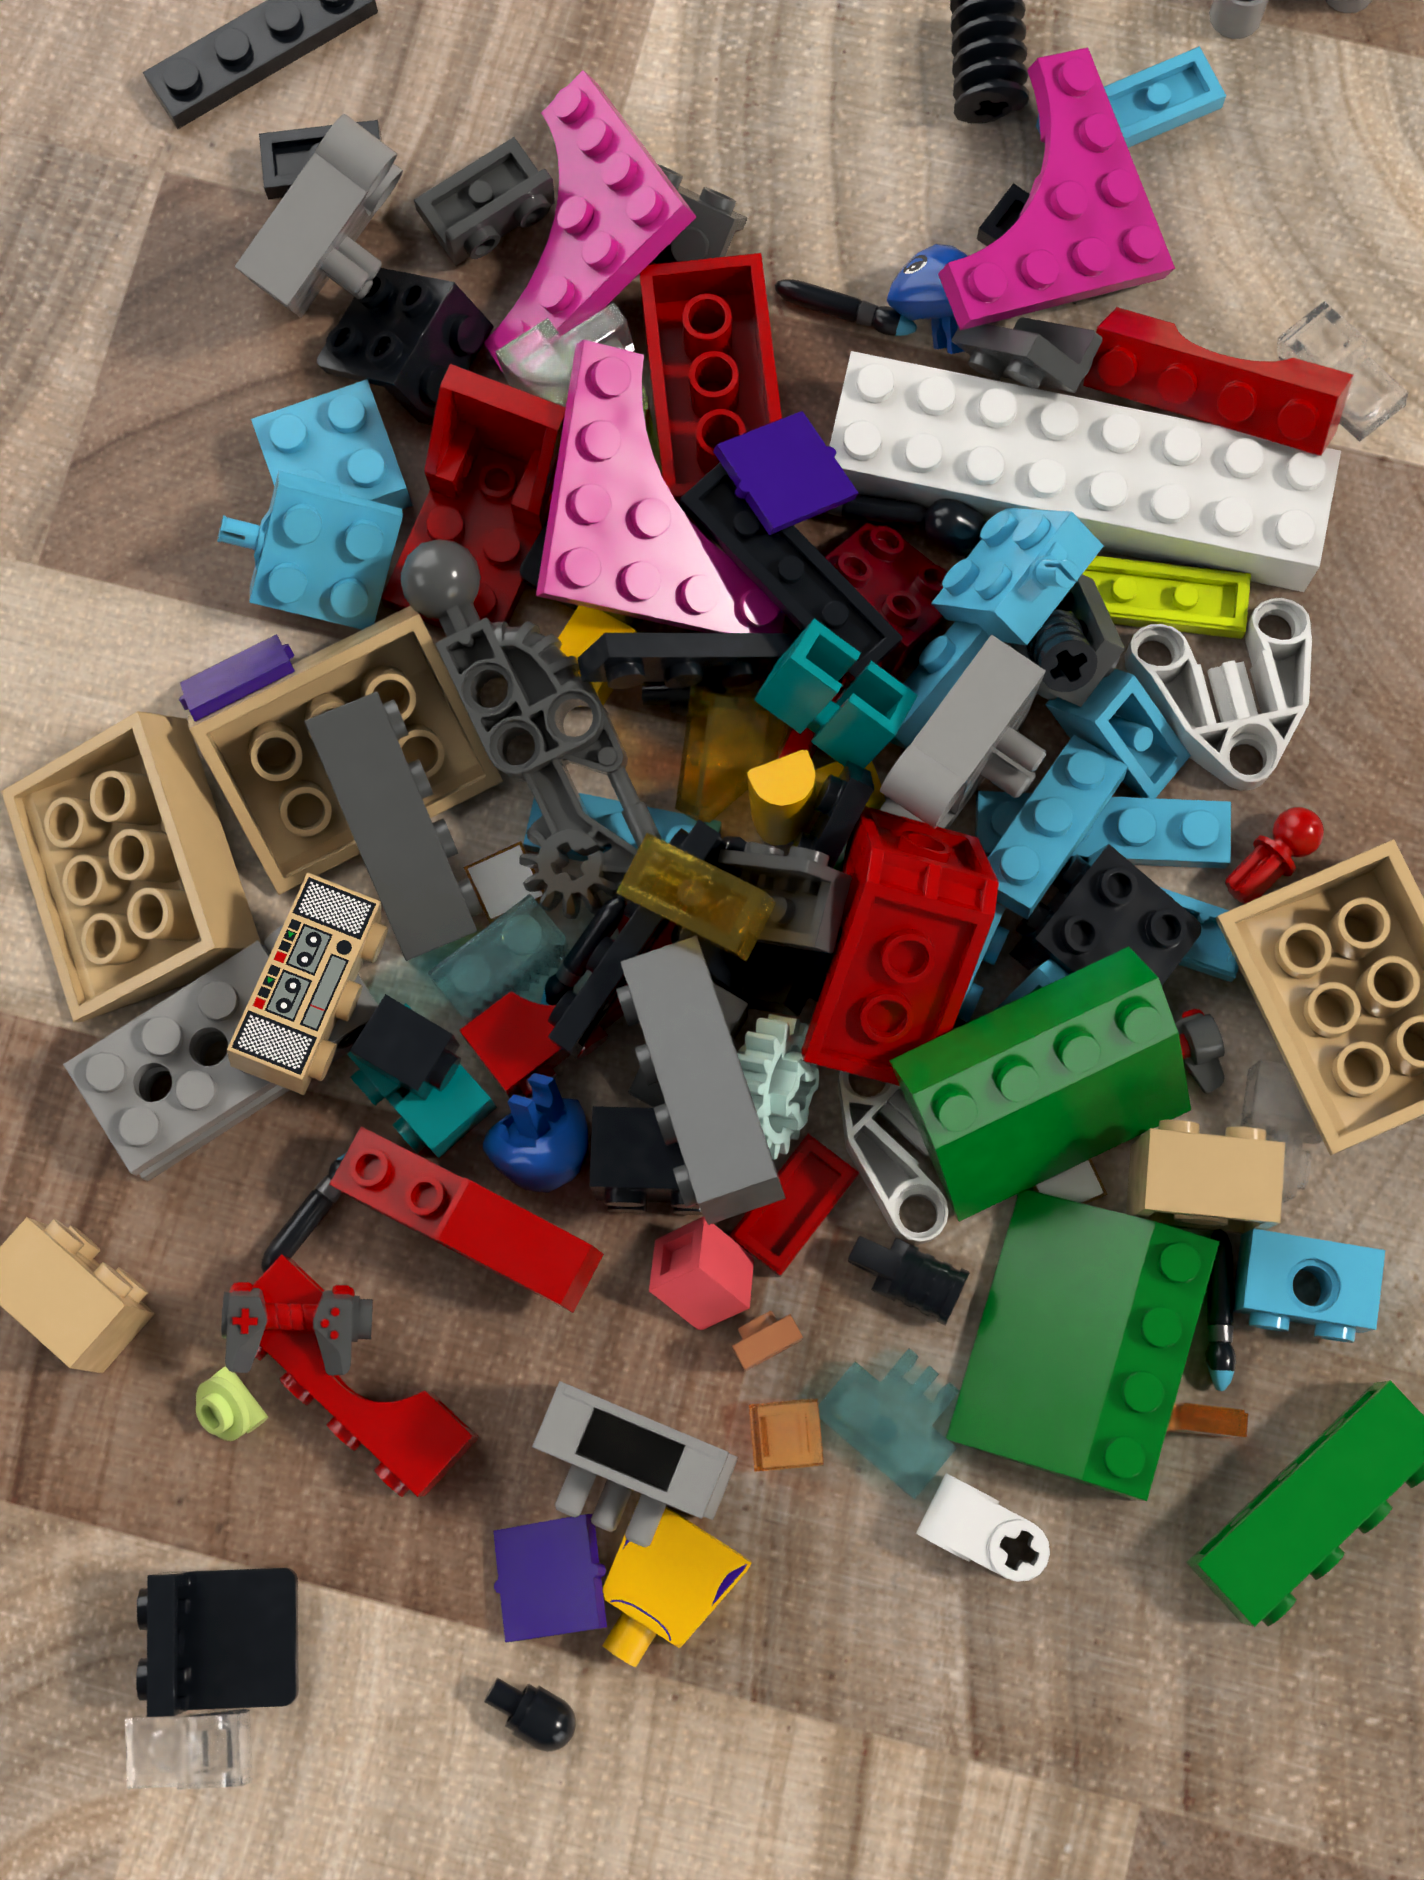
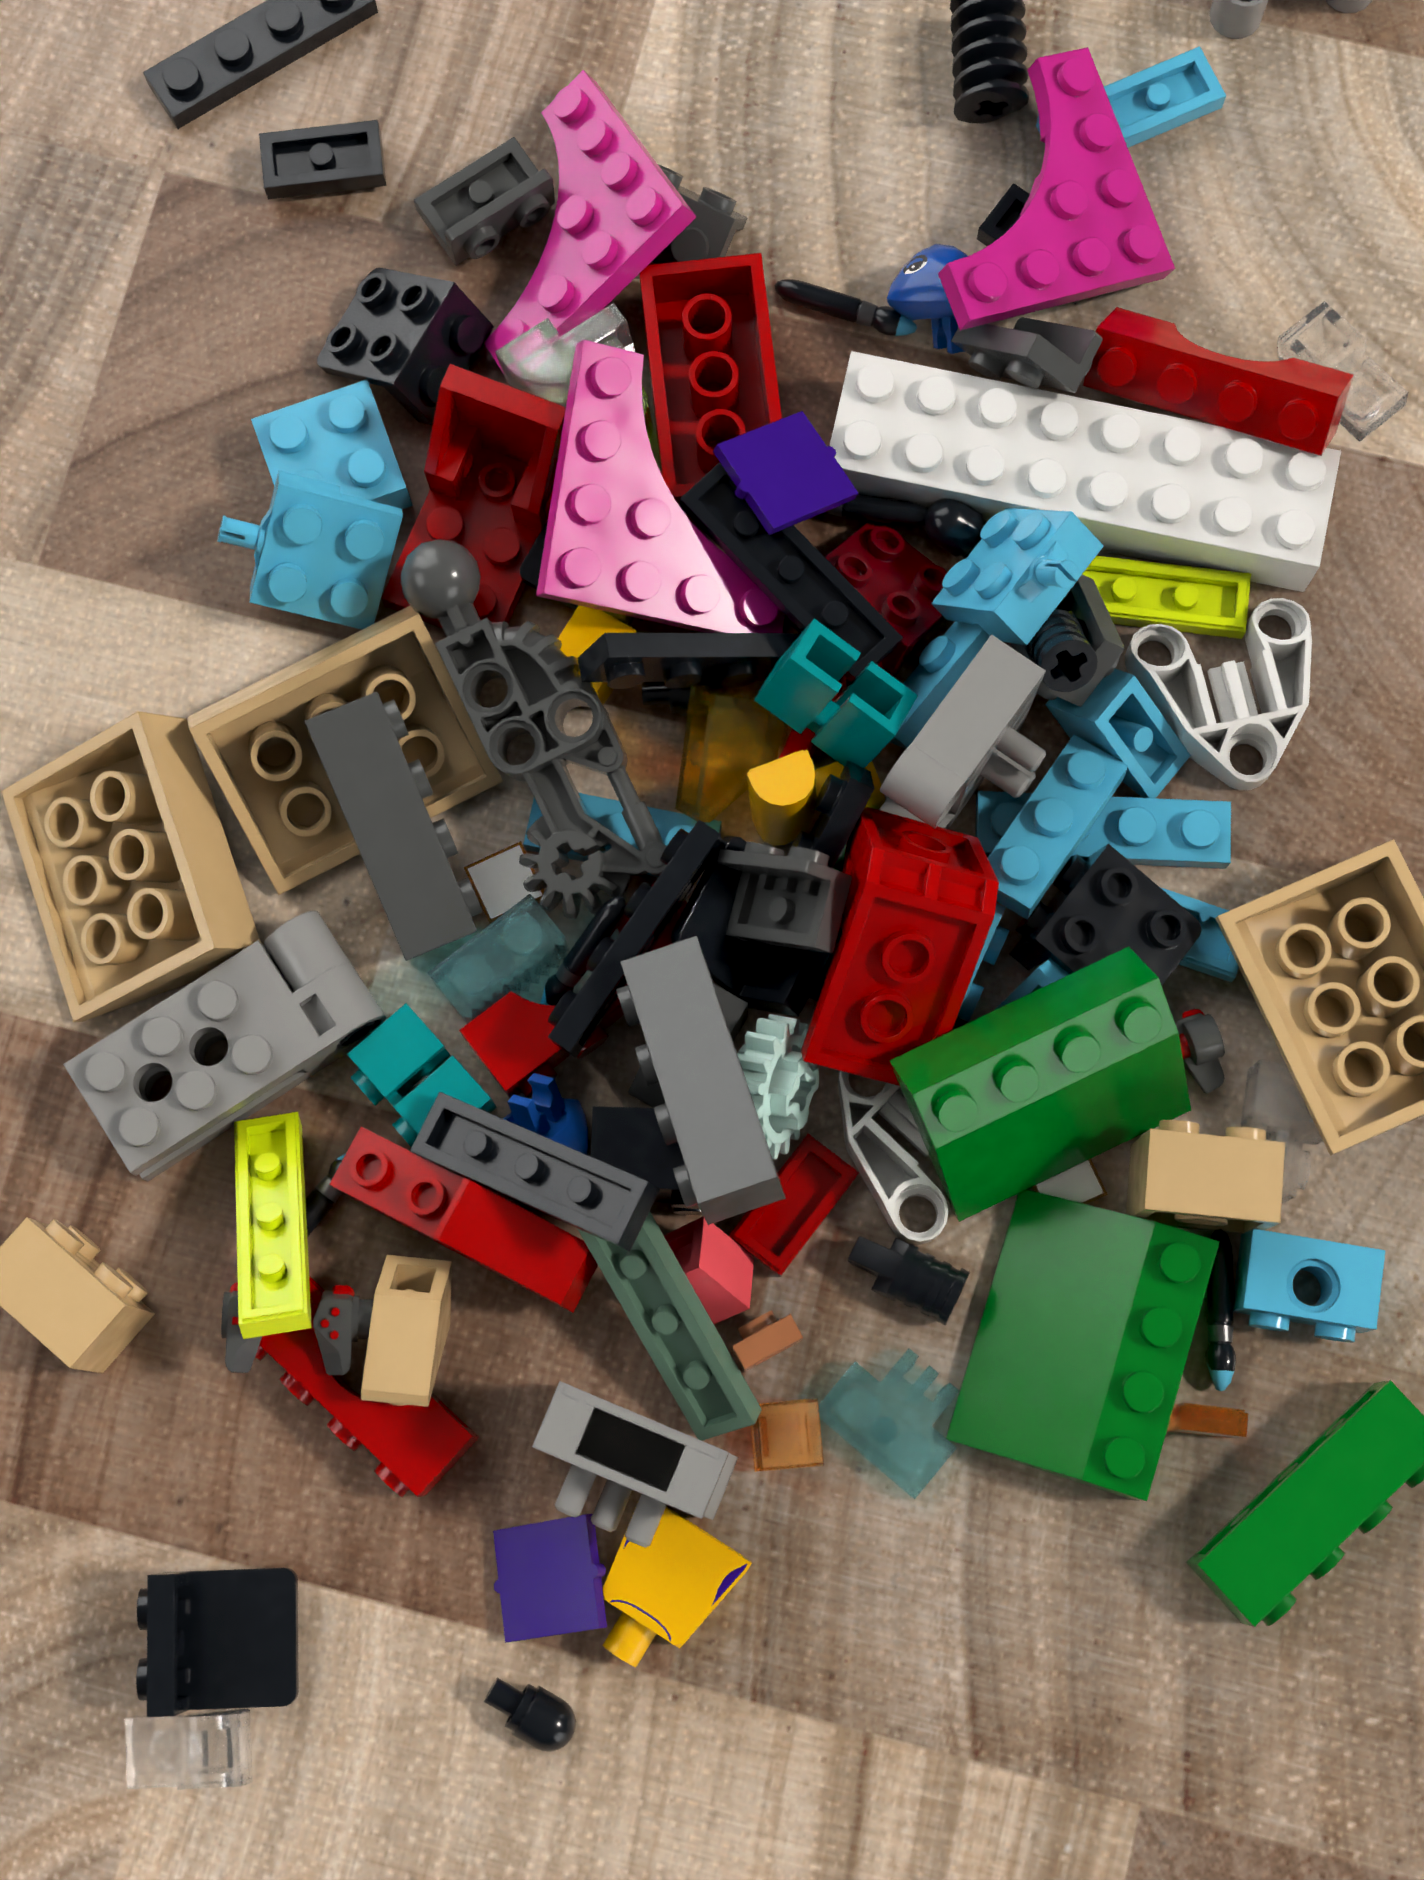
(227, 1406): yellowish green plate -> none
(236, 677): dark purple piece -> none
(271, 1226): none -> neon yellow tile
(308, 985): brick -> none
(320, 219): light grey piece -> none
(407, 1048): black brick -> none
(407, 1330): none -> tan slope
(536, 1171): none -> black plate
(677, 1332): none -> sand green plate
(697, 896): clear yellow slope -> none
(973, 1527): white piece -> none
(1295, 834): red axle -> none

